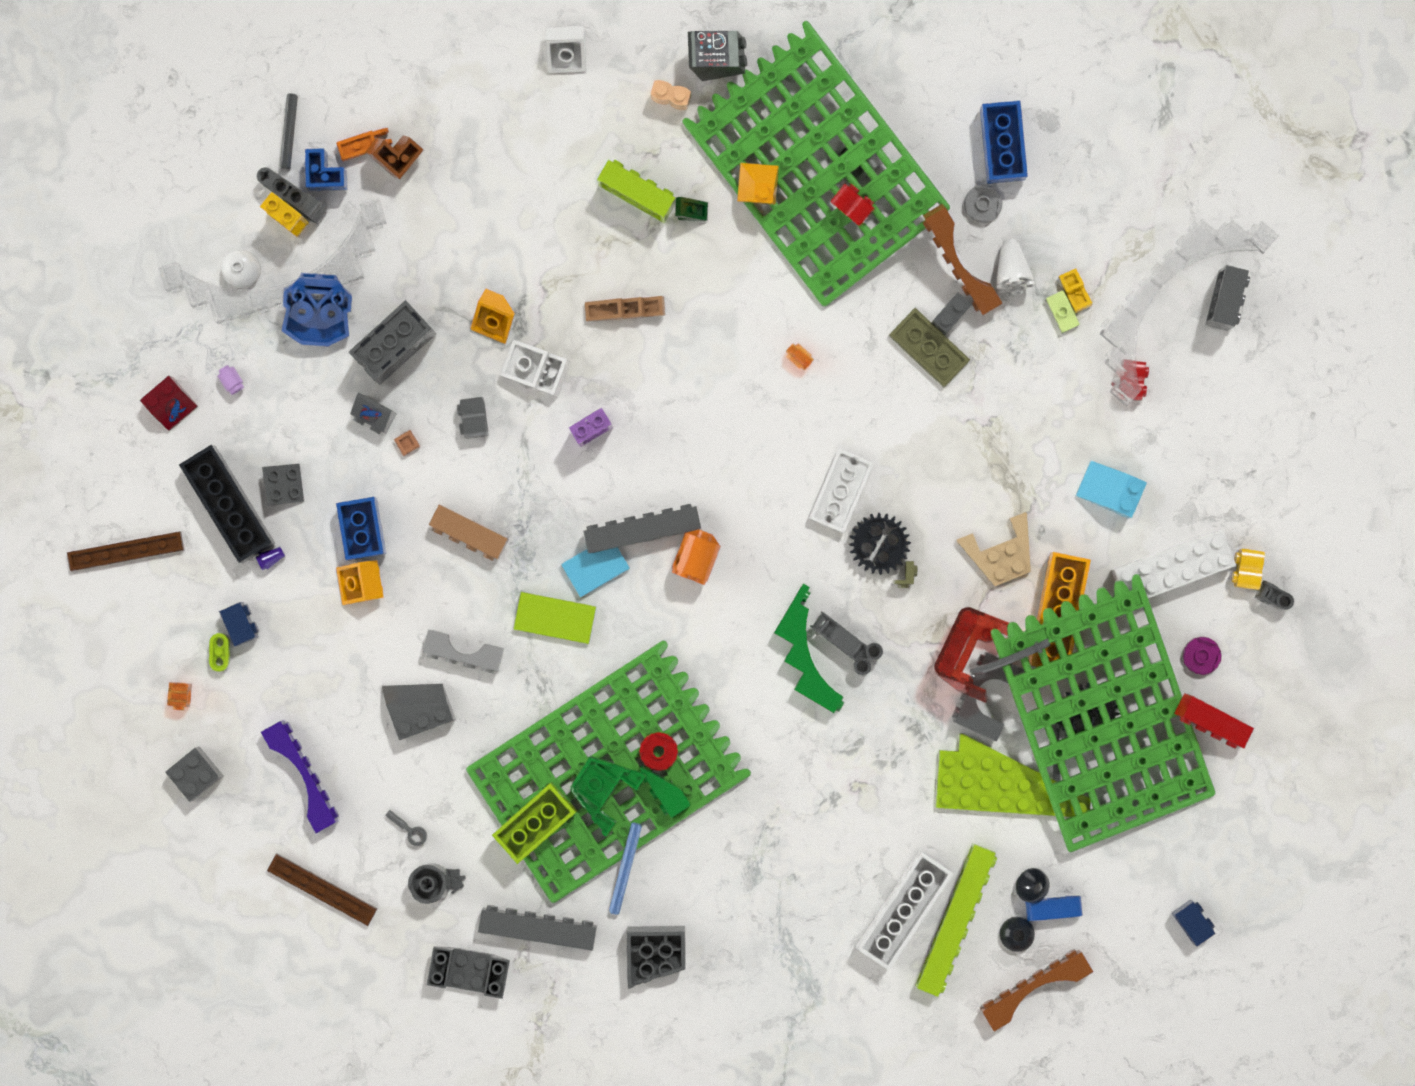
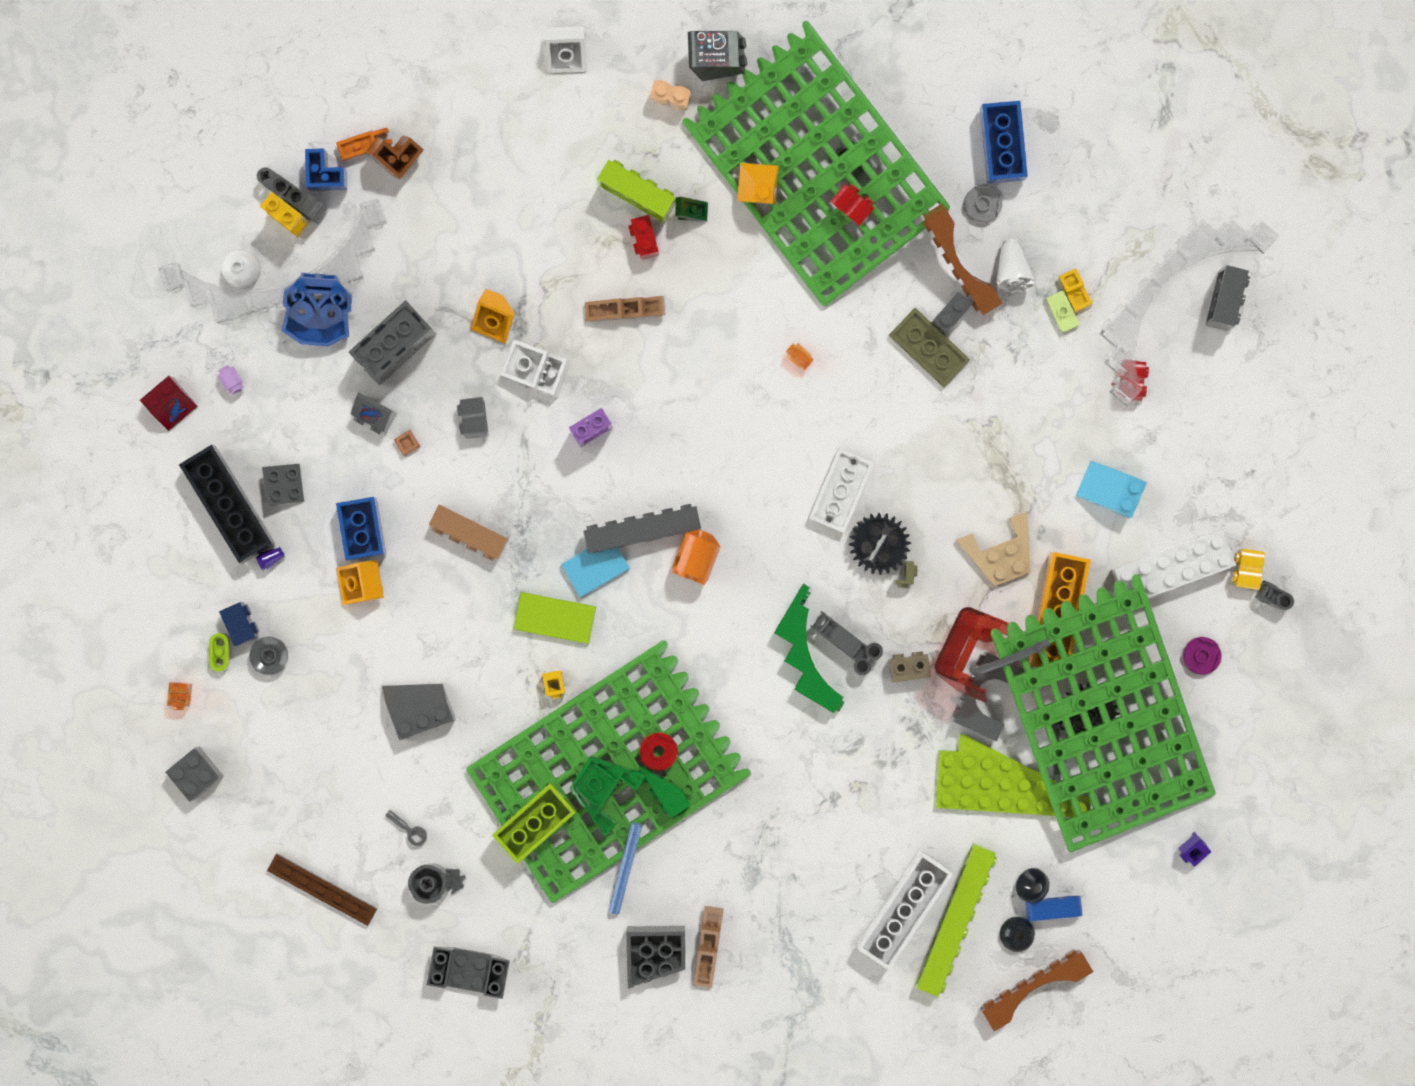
(125, 551): reddish brown tile -> none
(259, 658): none -> dark grey dish
(288, 131): dark grey axle -> none
(319, 810): dark purple arch -> none
(439, 645): light grey arch -> none
(537, 928): dark grey brick -> none
(556, 676): none -> yellow brick
(644, 236): none -> red brick
(708, 946): none -> medium nougat slope
(909, 667): none -> dark tan brick
(1193, 922): dark blue brick -> none
(1194, 850): none -> dark purple brick
(1214, 721): red brick -> none

